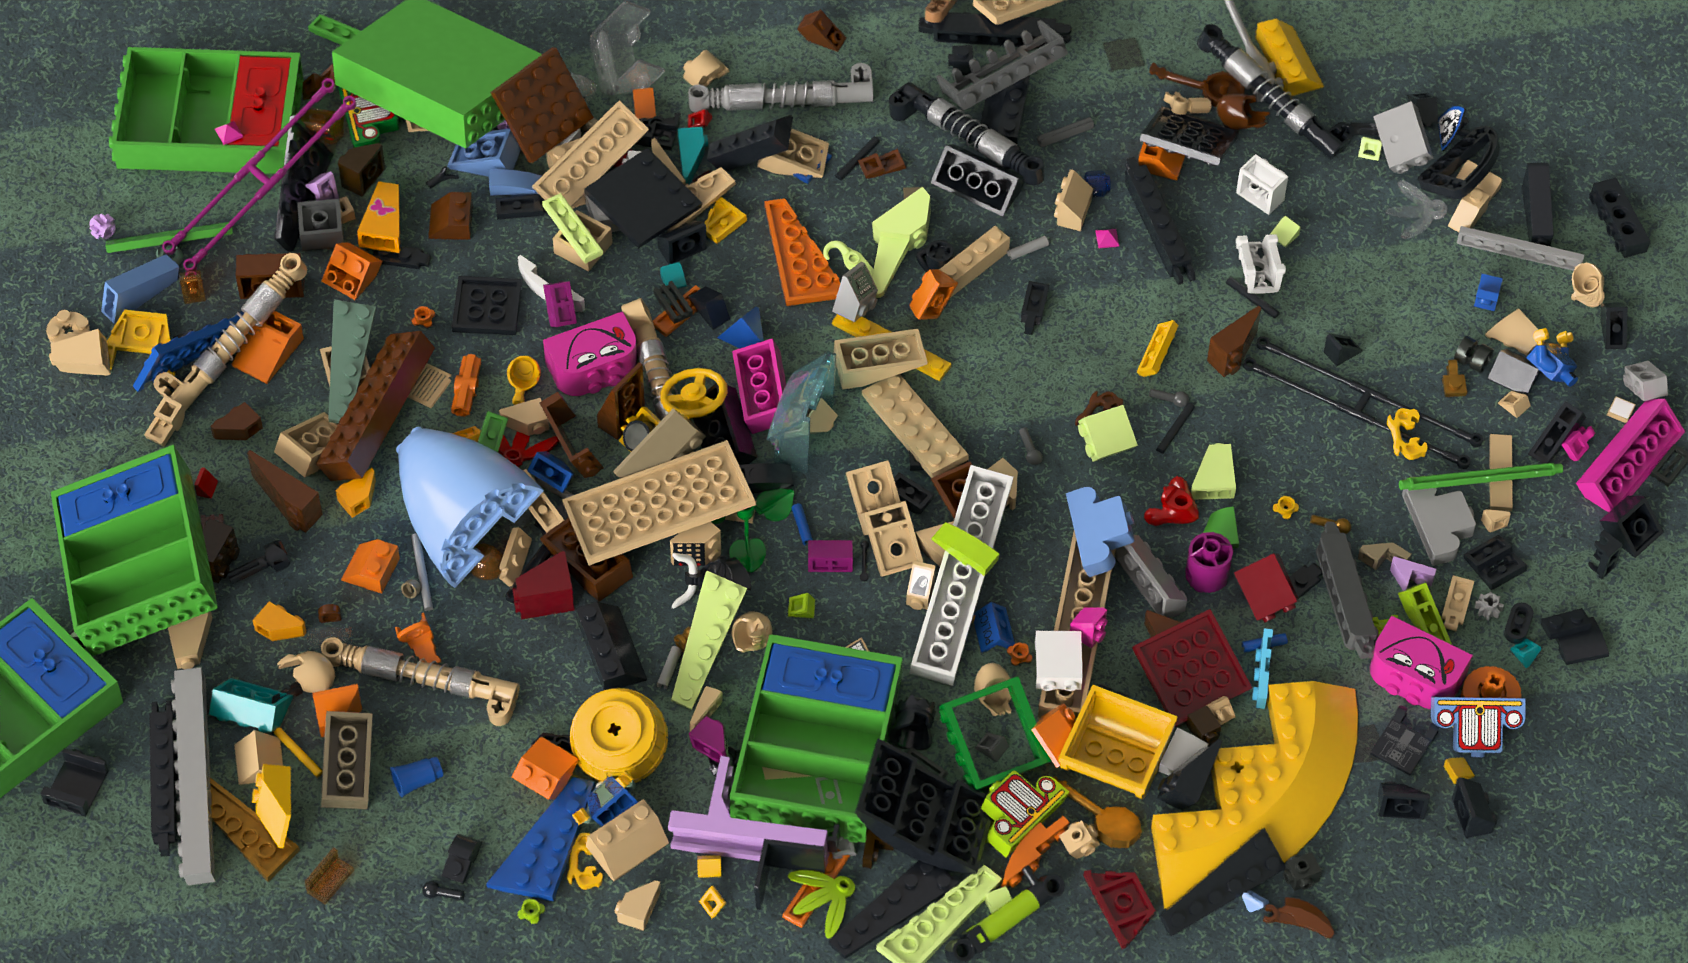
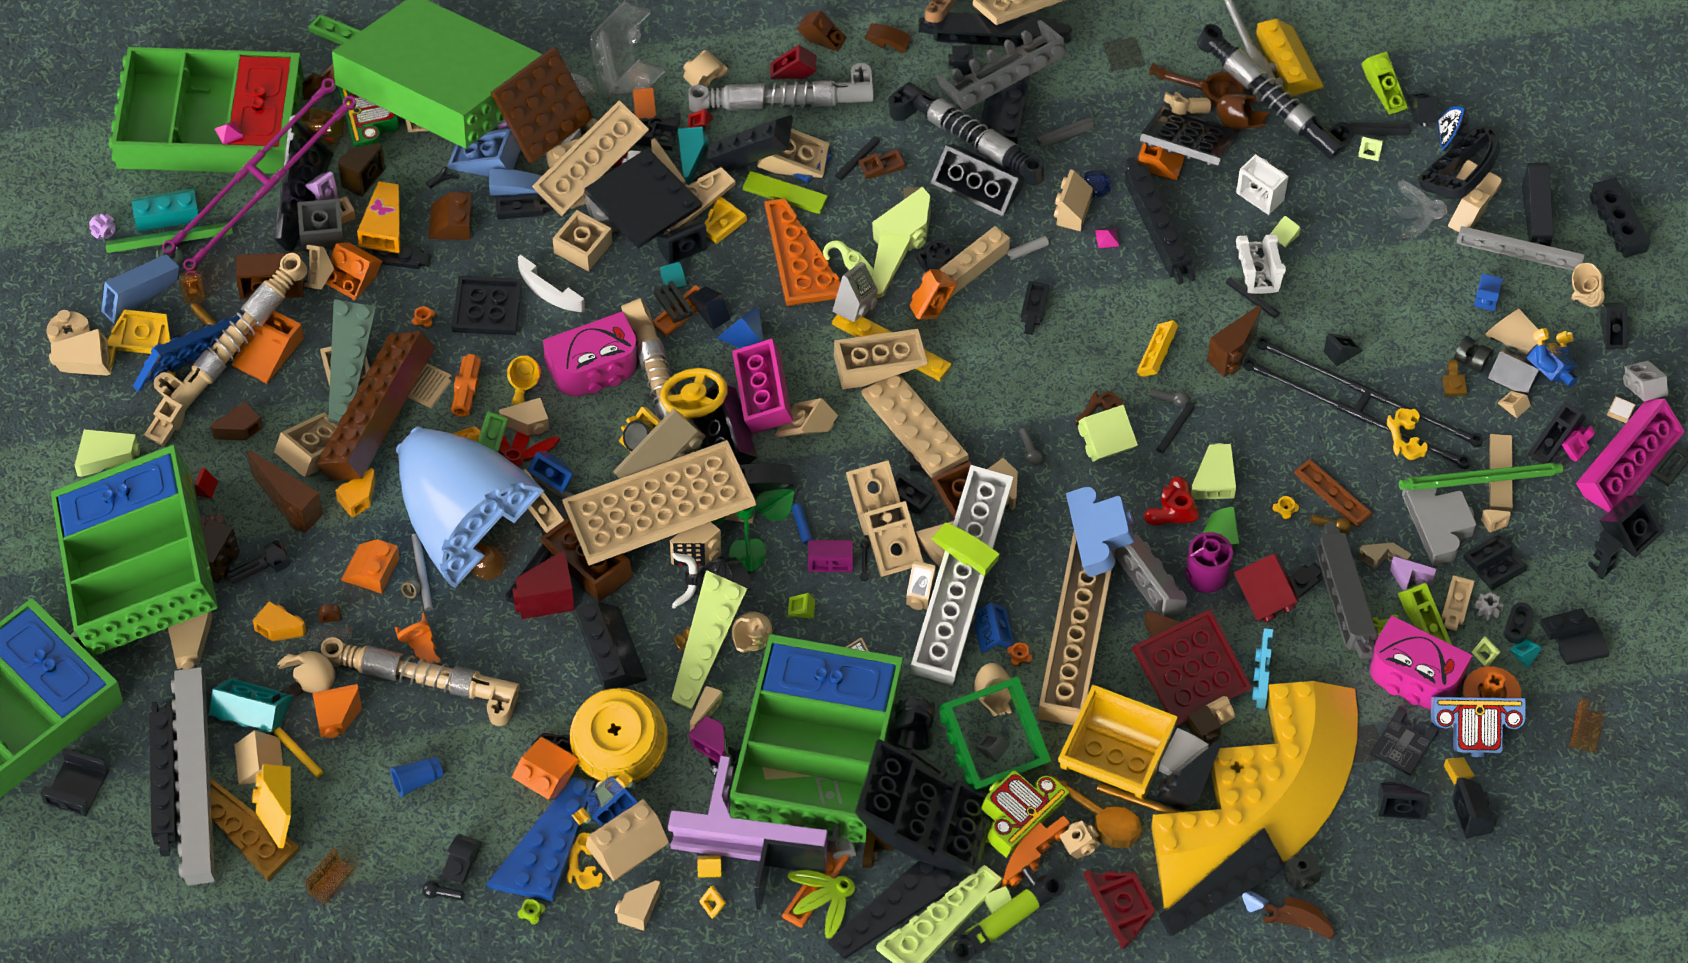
(104, 451): none -> yellowish green slope
(164, 209): none -> teal slope
(202, 314): none -> pearl gold piece
(319, 267): none -> tan slope
(346, 760): dark tan brick -> none
(514, 556): tan hinge -> none
(558, 413): reddish brown panel -> none
(560, 304): magenta hinge -> none
(572, 228): yellowish green tile -> none
(622, 403): reddish brown slope -> none
(669, 667): light grey piece -> none
(778, 189): none -> lime tile
(790, 422): clear light blue windscreen -> none
(794, 64): none -> dark red slope
(881, 34): none -> reddish brown slope
(1053, 731): orange slope -> none
(1058, 660): white panel -> none
(1091, 624): dark pink slope -> none
(1128, 797): none -> pearl gold bar
(1251, 645): blue piece -> none
(1333, 493): none -> dark orange tile
(1384, 82): none -> lime slope
(1403, 137): piece -> none
(1486, 645): none -> yellowish green slope
(1585, 728): none -> clear orange panel

